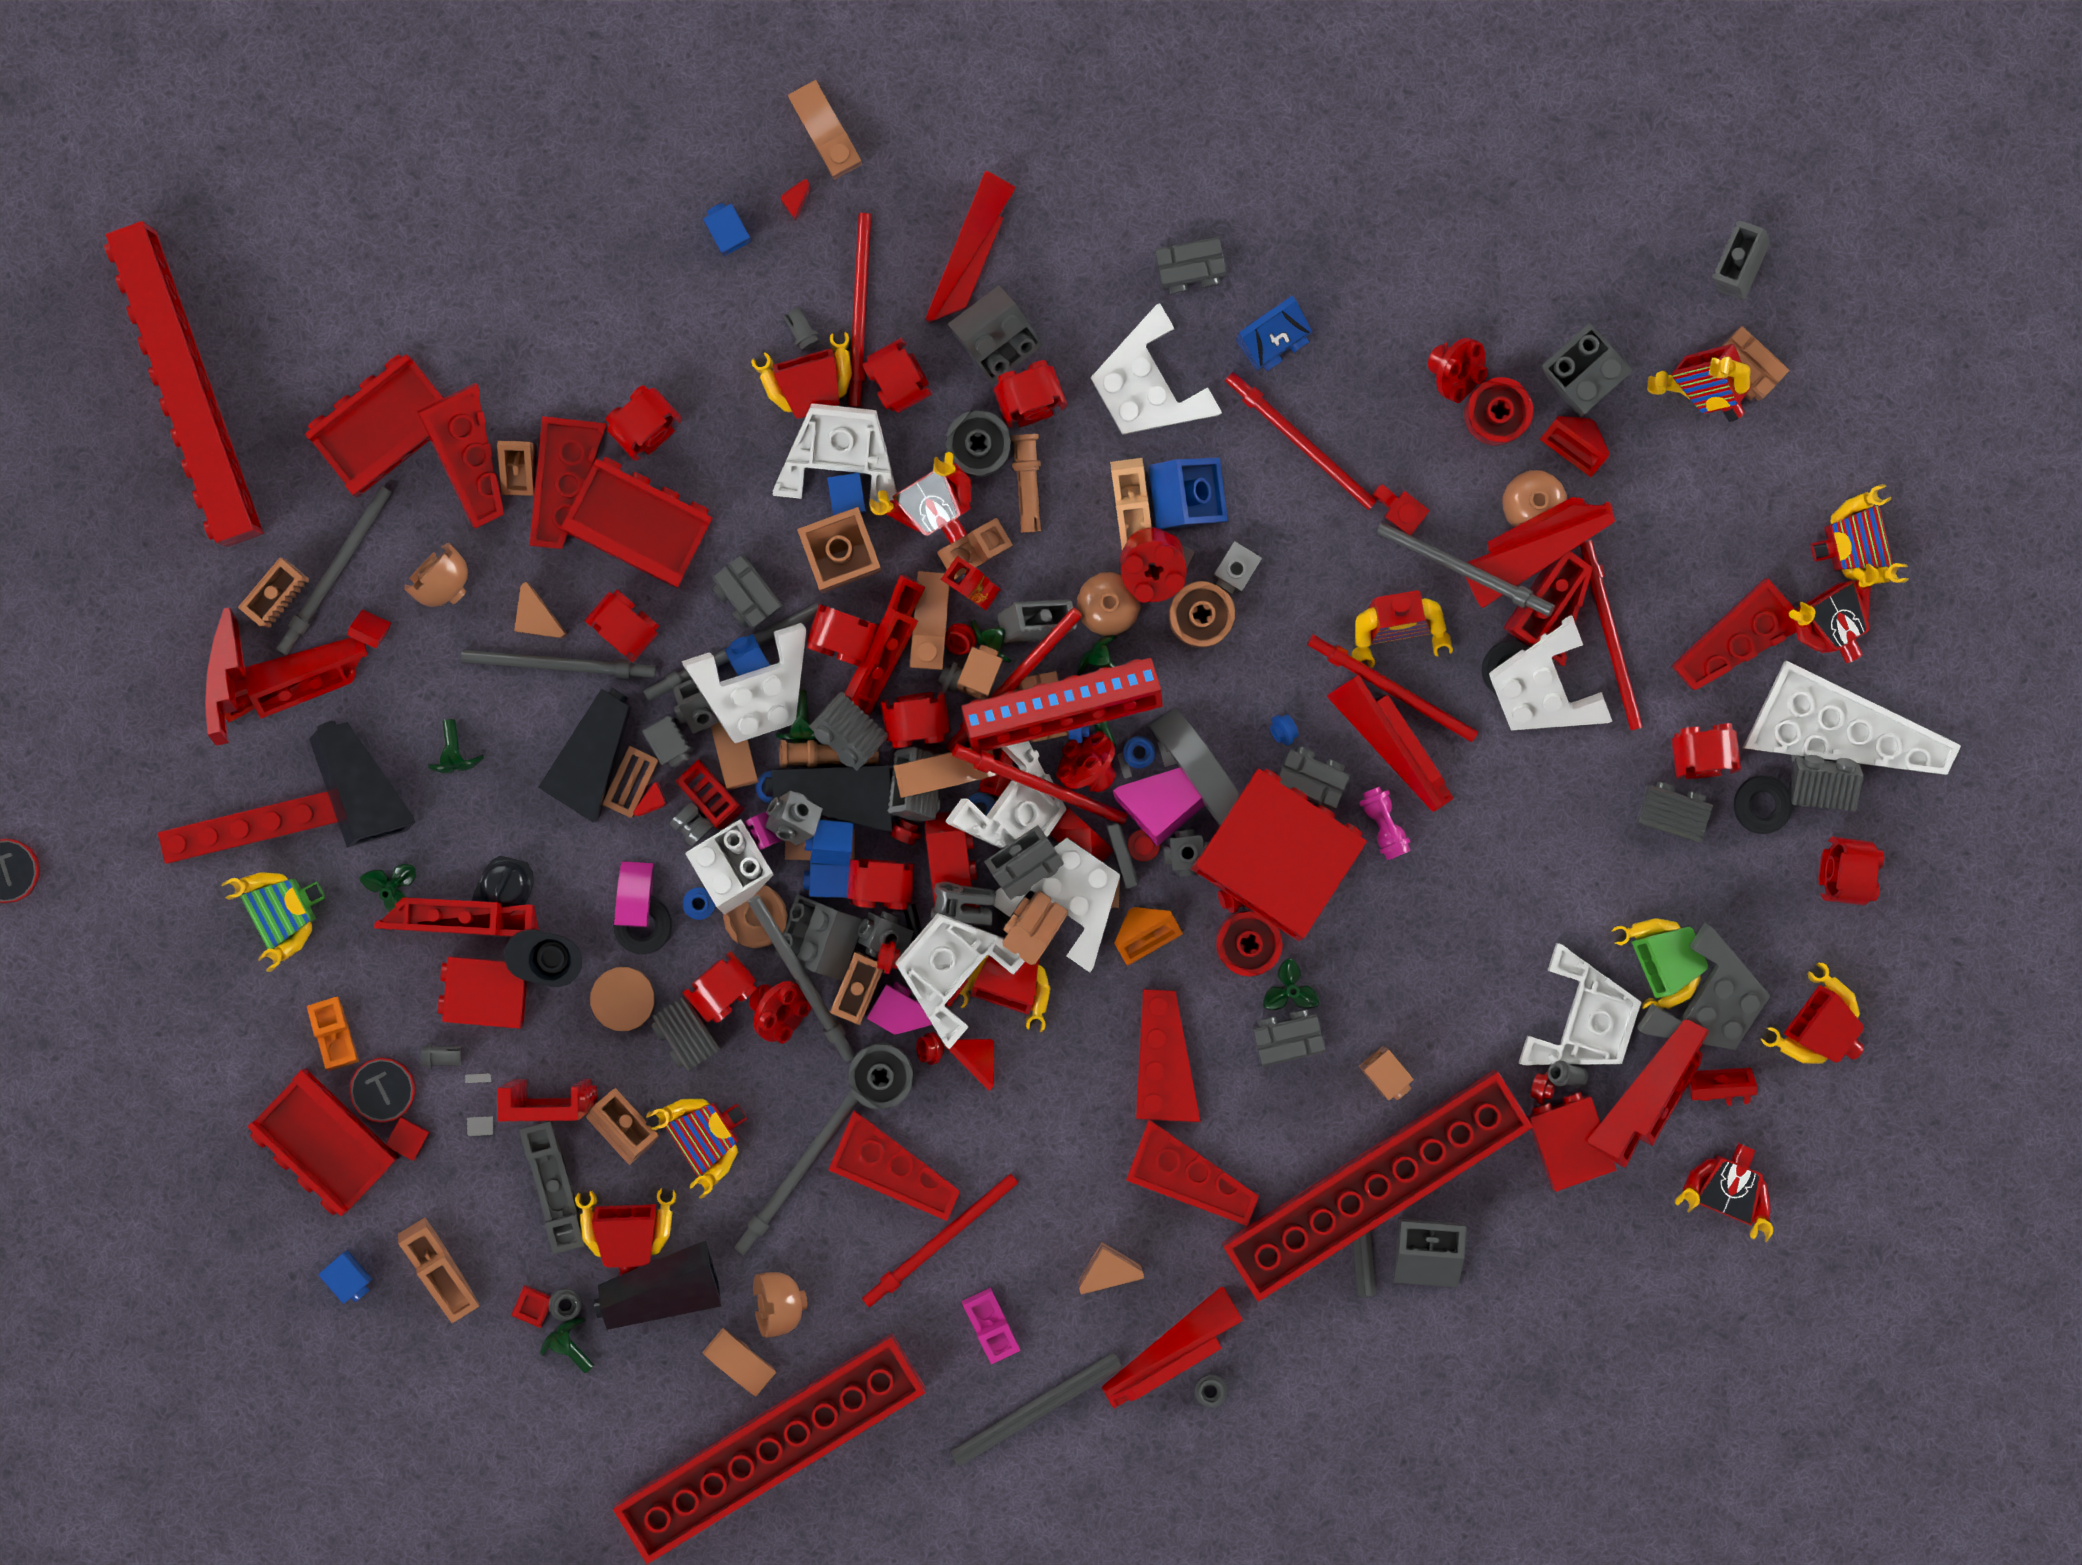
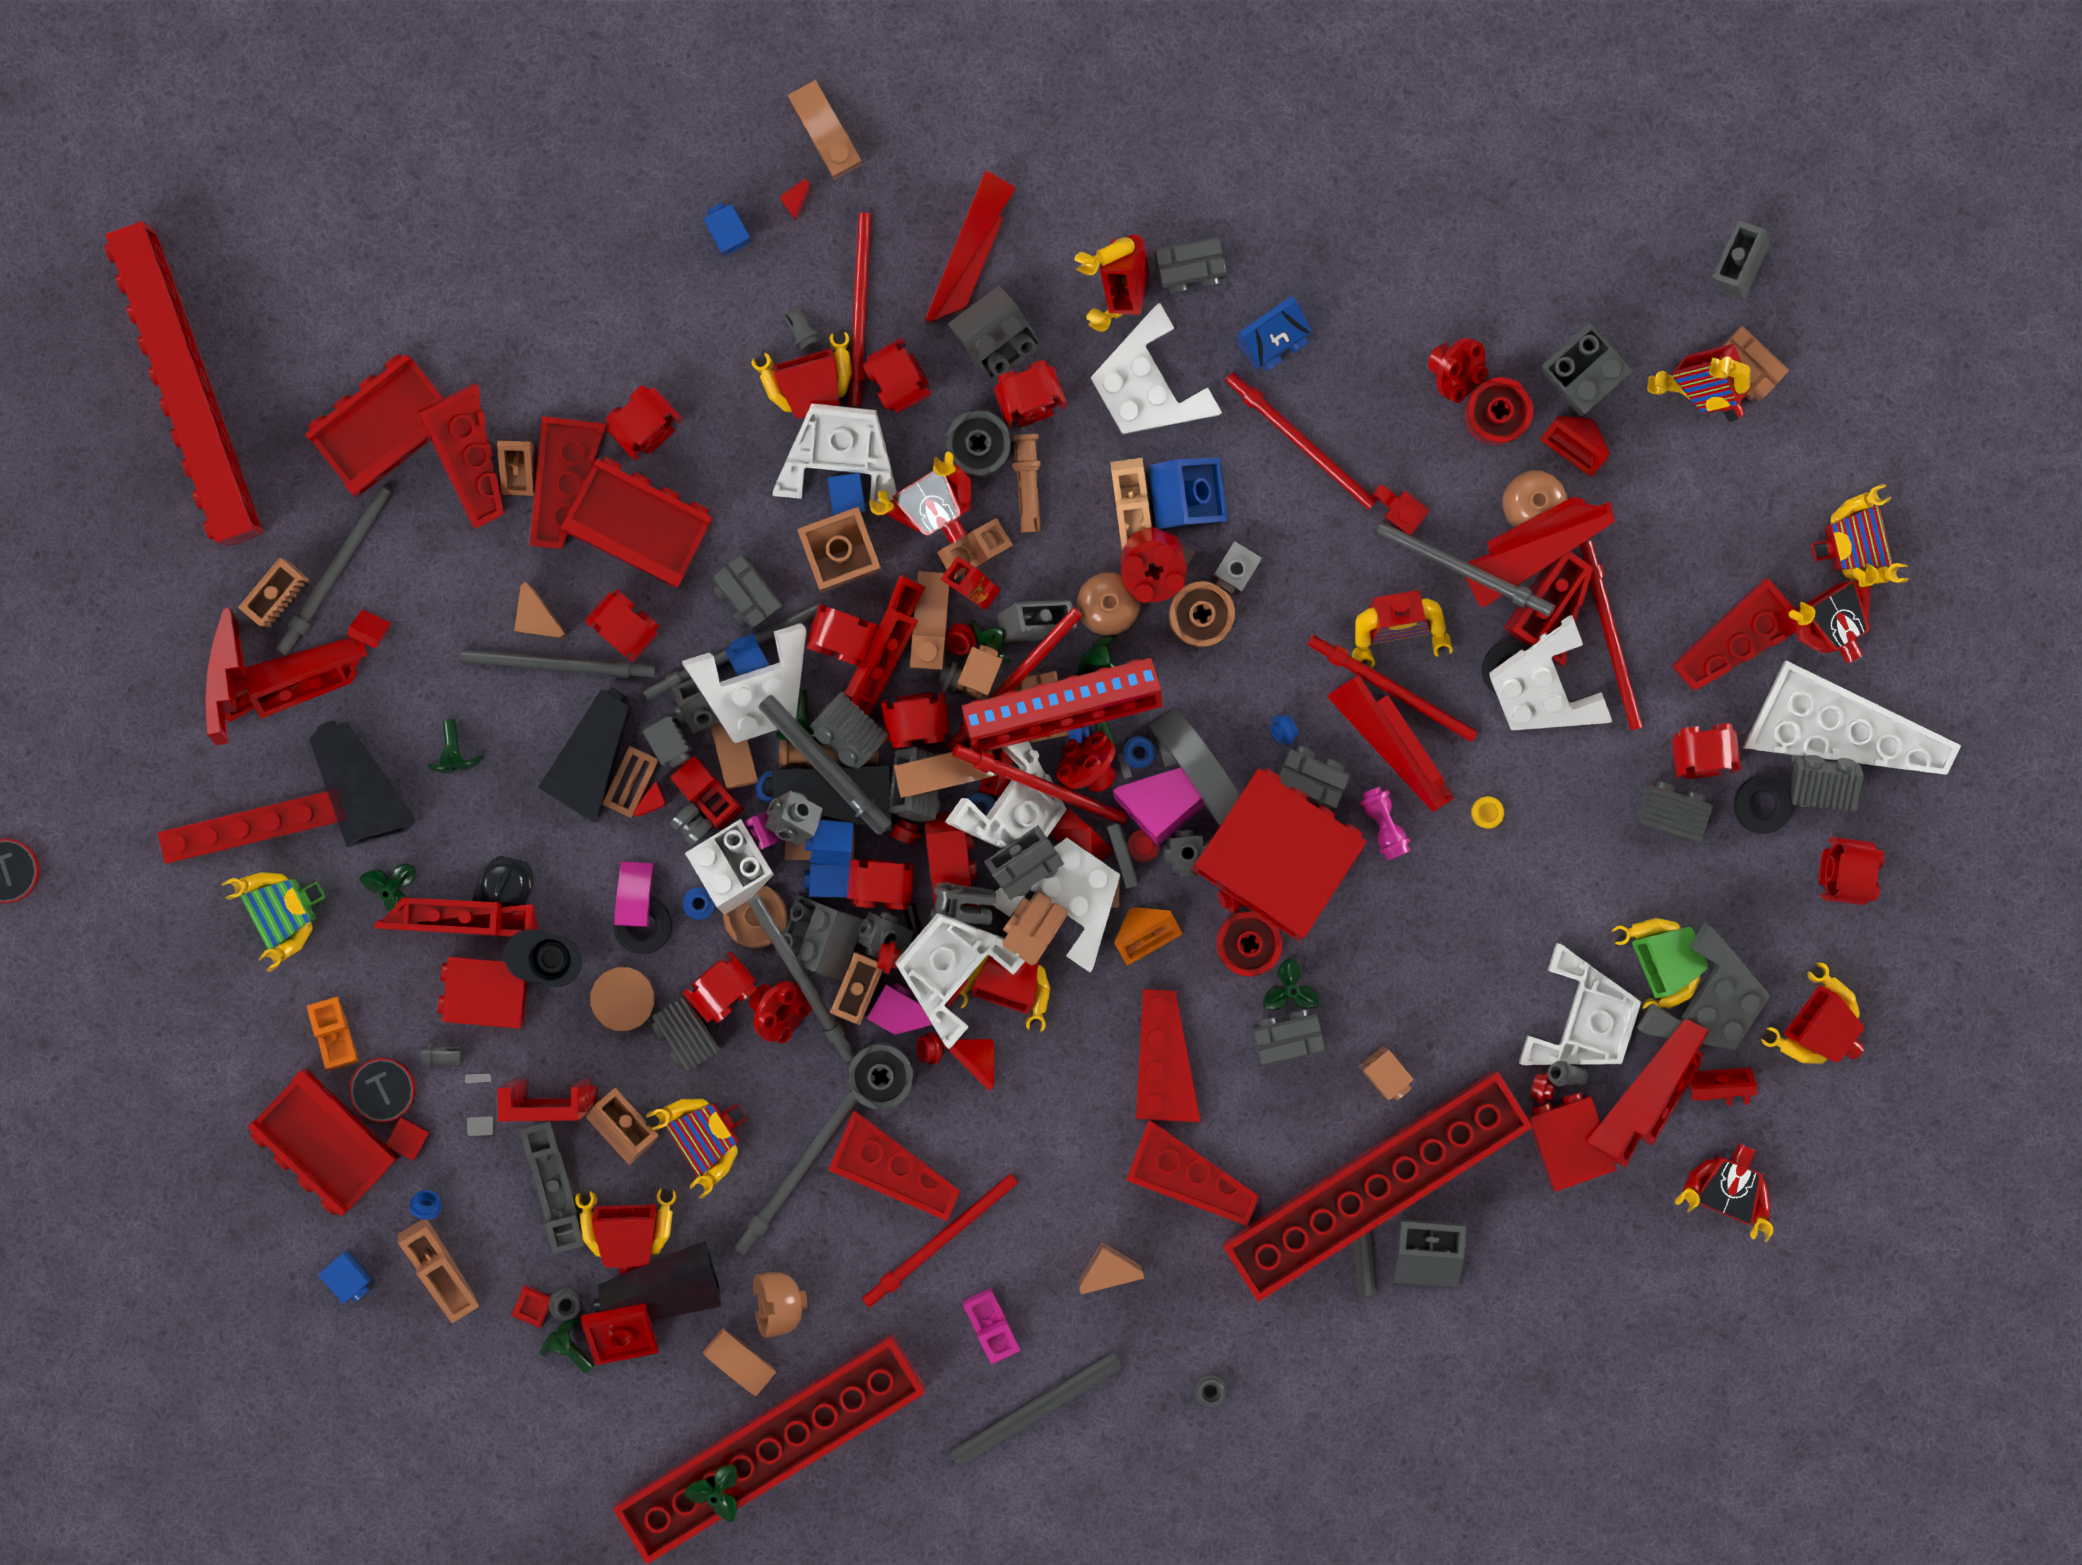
(425, 1205): none -> blue plate
(439, 578): nougat cylinder -> none
(620, 1334): none -> red tile
(693, 779): none -> red tile
(723, 1503): none -> dark green plant
(825, 765): none -> dark grey axle
(1123, 277): none -> red torso
(1176, 1350): red wedge -> none
(1487, 812): none -> yellow tile

